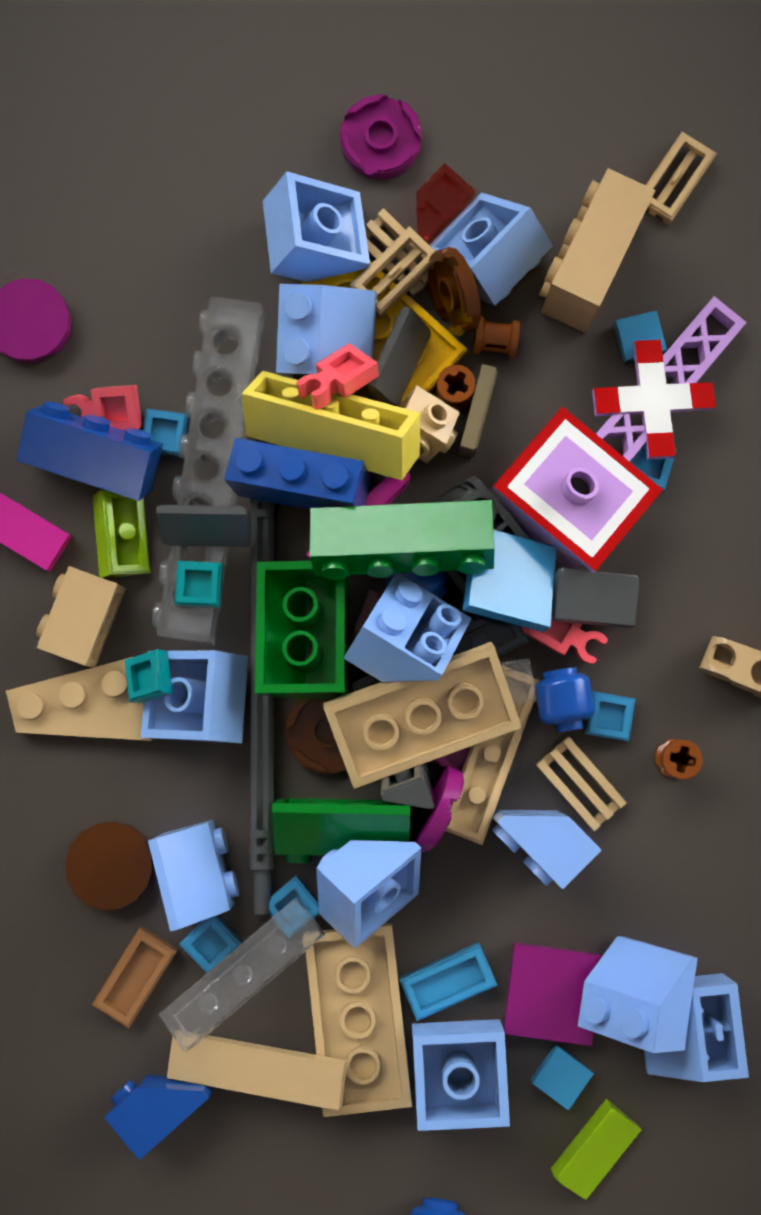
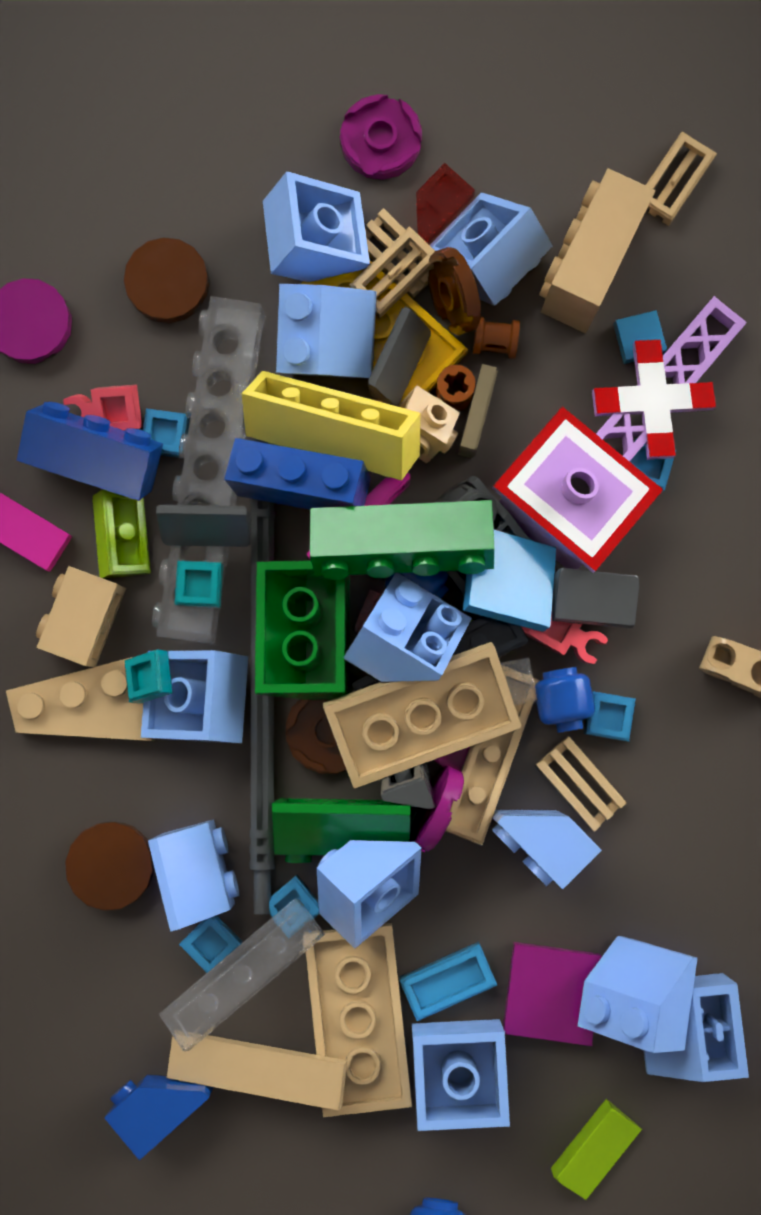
(135, 977): medium nougat tile -> none
(166, 280): none -> reddish brown tile
(341, 373): coral plate -> none
(562, 1076): dark azure tile -> none
(686, 748): dark orange bush -> none

